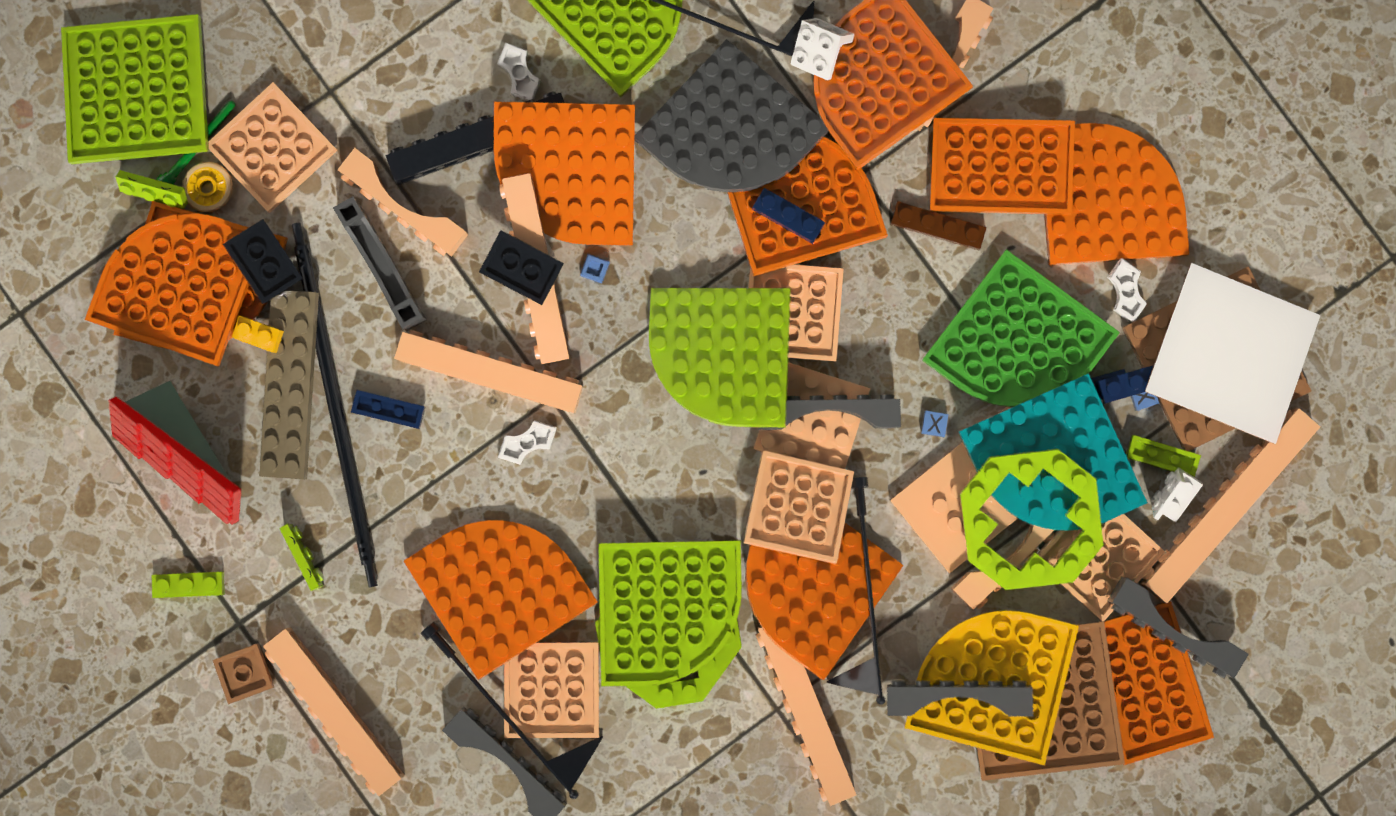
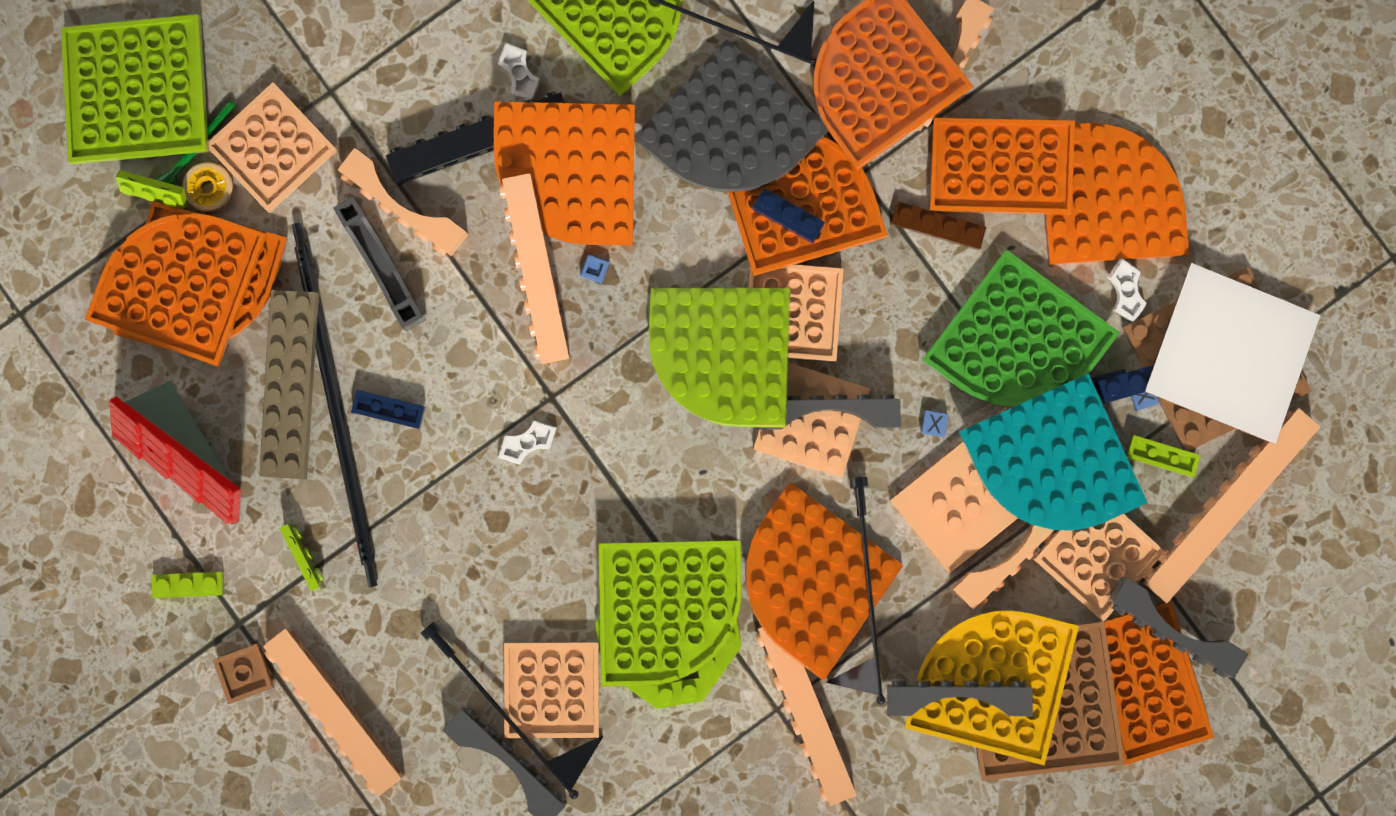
(257, 334): yellow plate -> none
(262, 261): black plate -> none
(489, 372): light nougat brick -> none
(498, 589): orange plate -> none
(521, 267): black plate -> none
(799, 507): light nougat plate -> none
(819, 47): white bracket -> none
(1036, 570): lime plate -> none
(1175, 495): white bracket -> none

